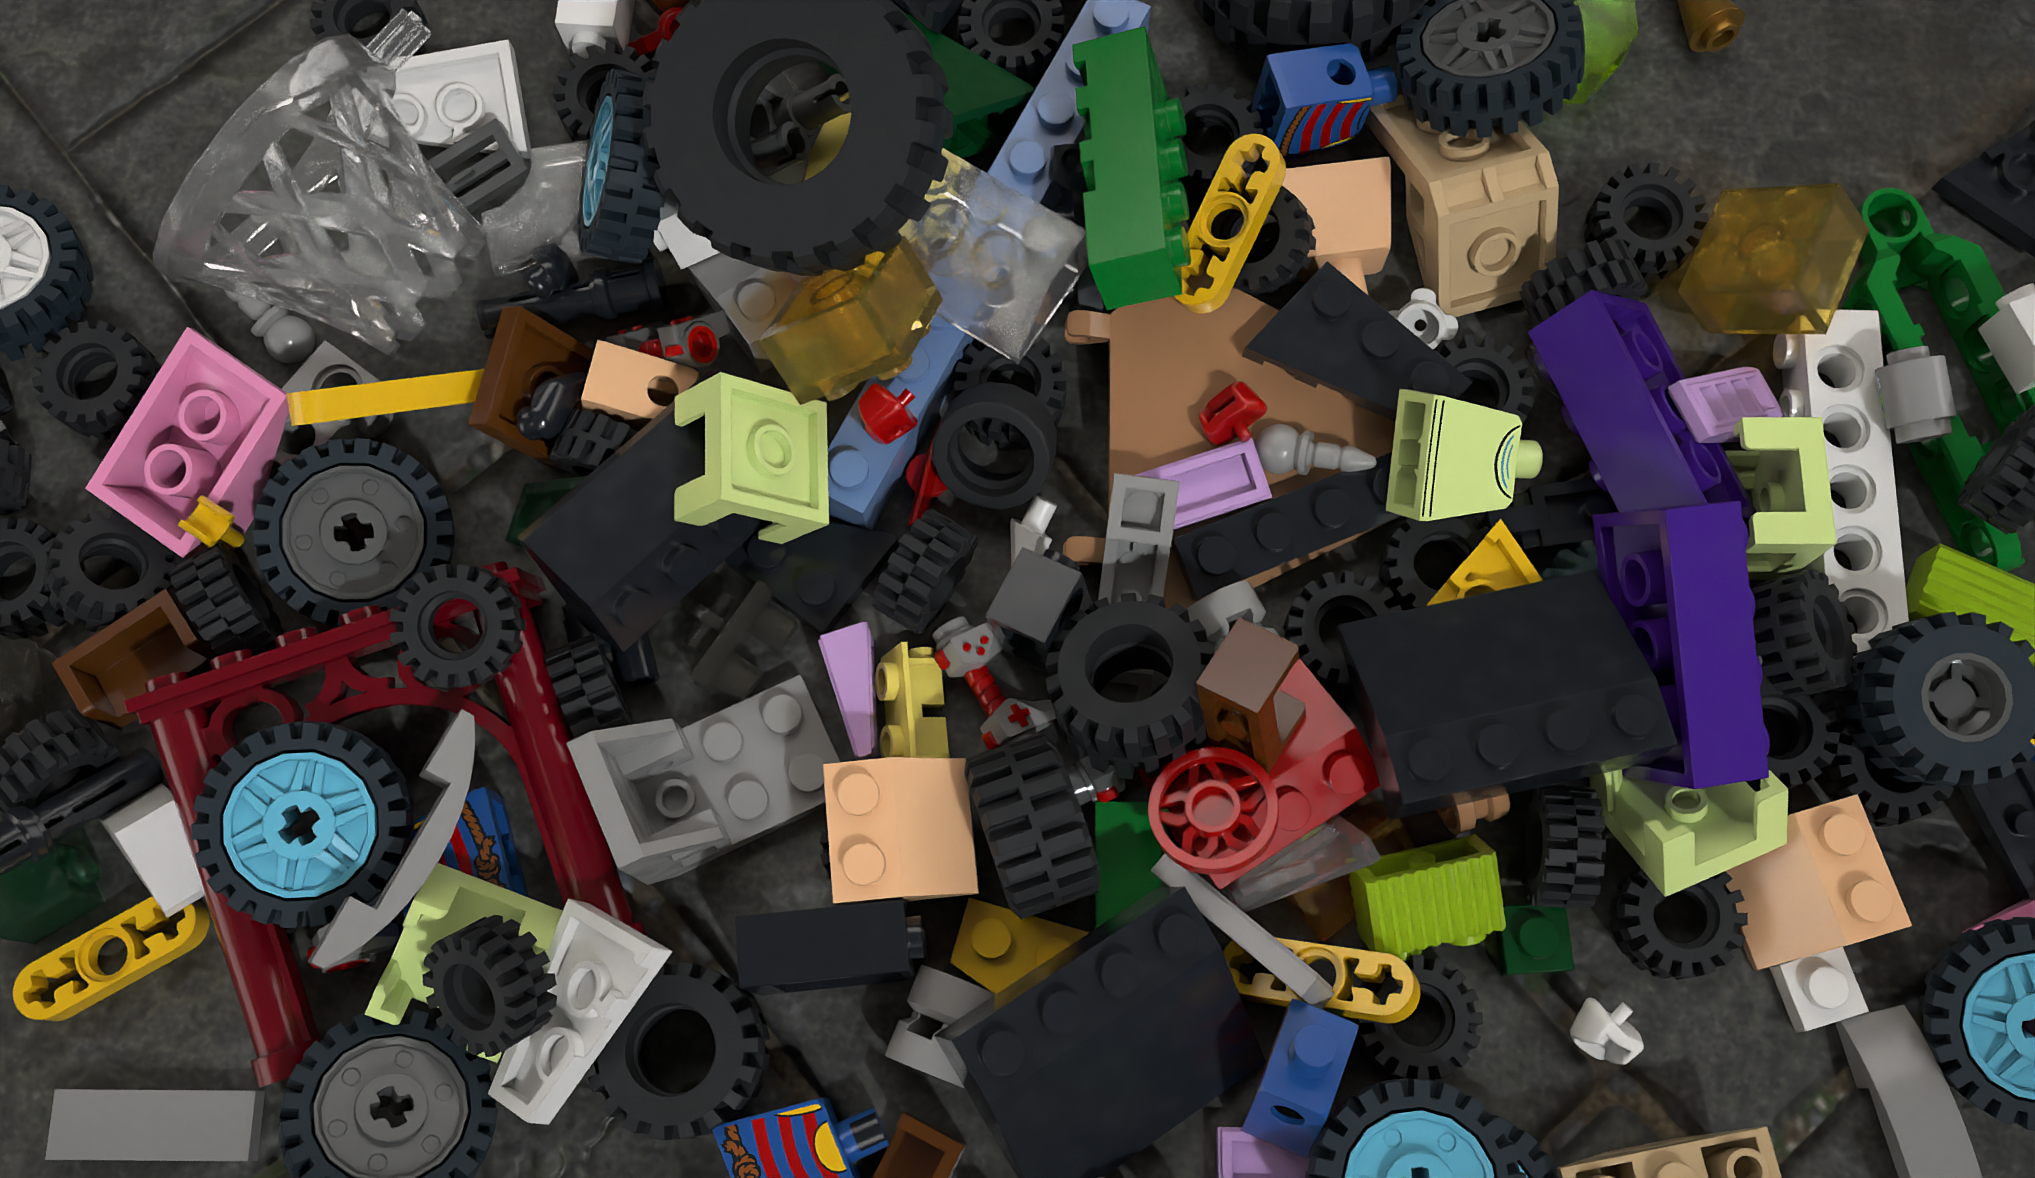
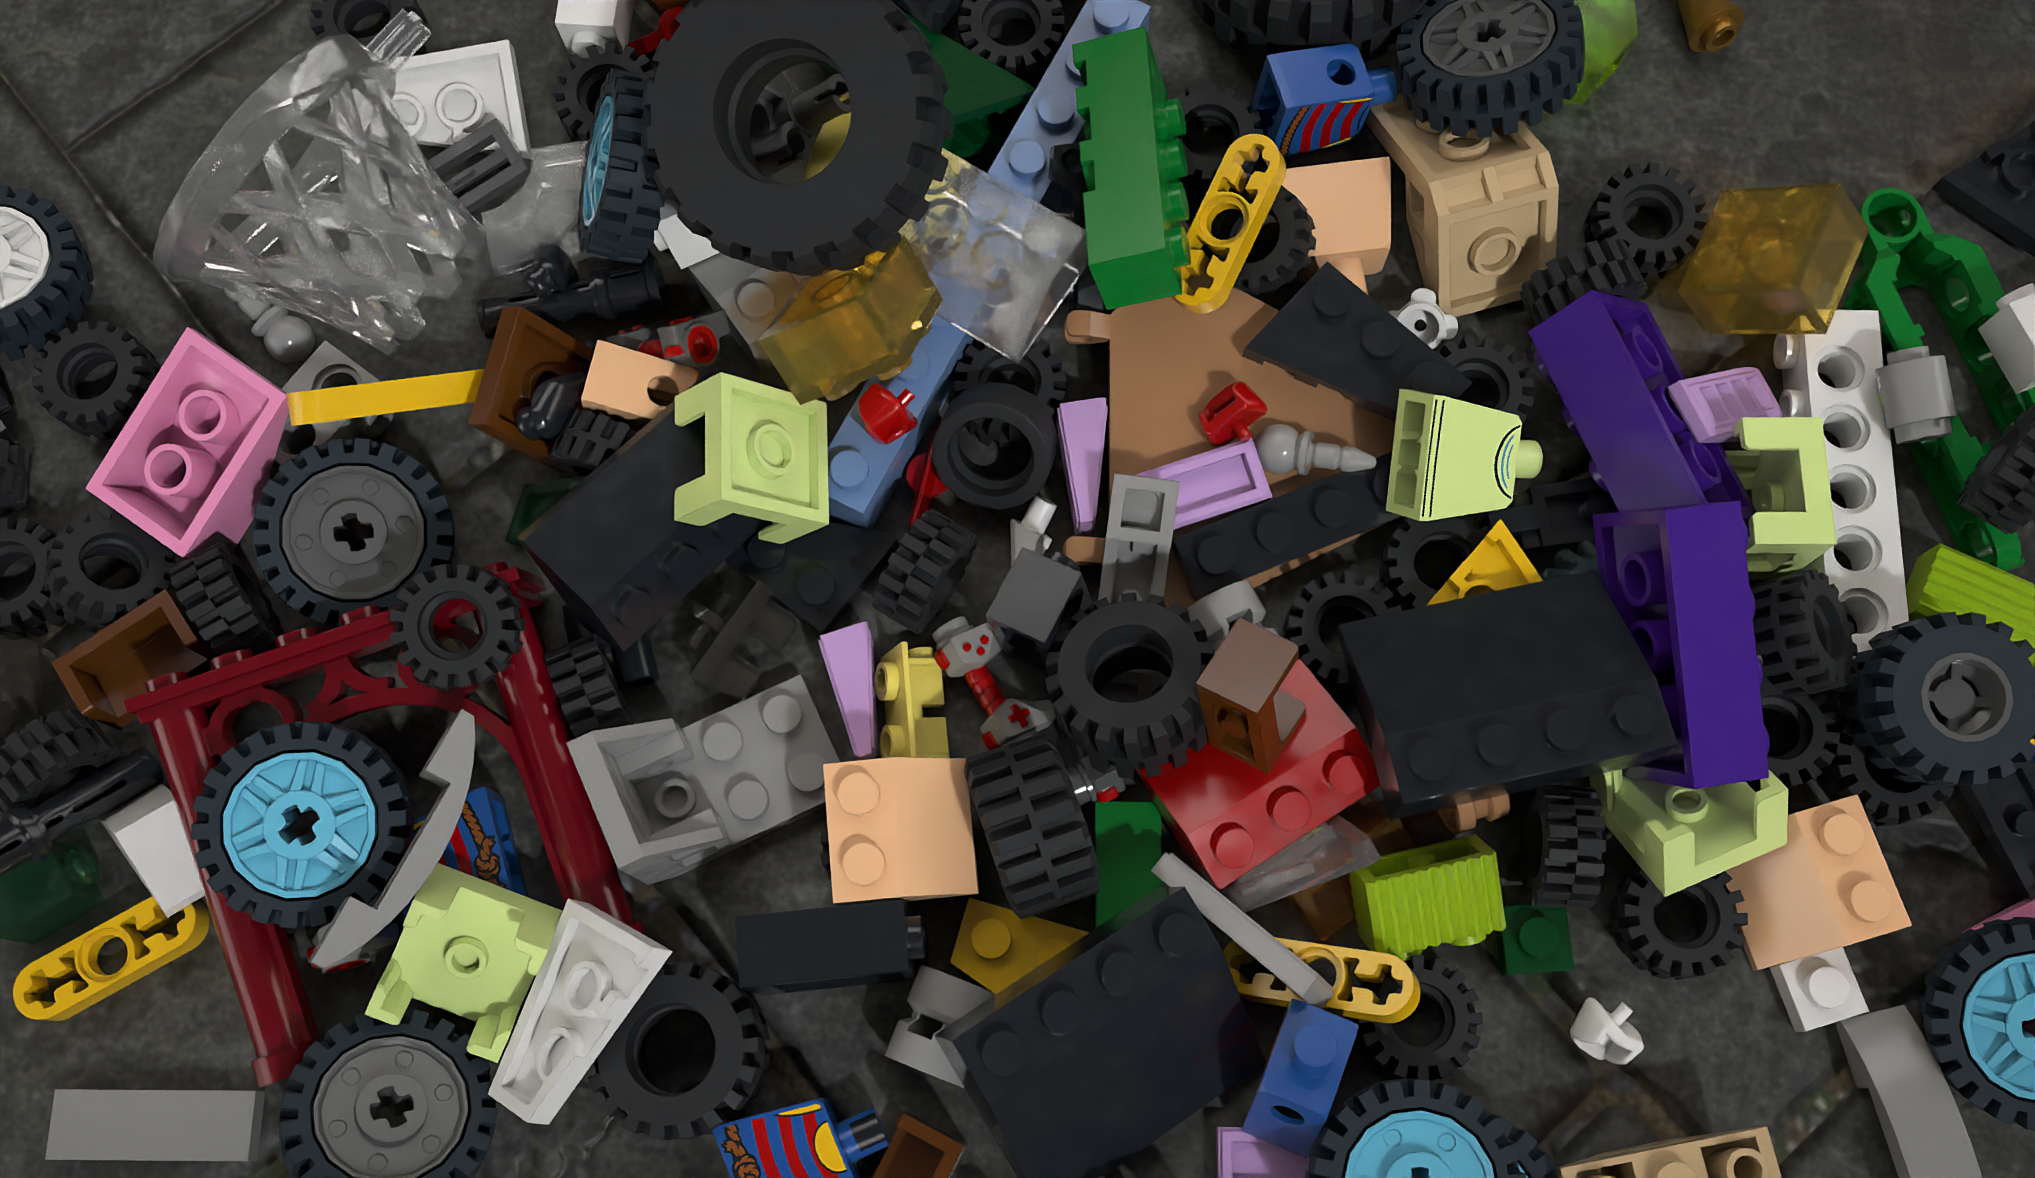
(211, 523): yellow hand -> none
(489, 985): black tyre -> none
(1081, 445): none -> lavender slope
(1213, 810): red wheel -> none

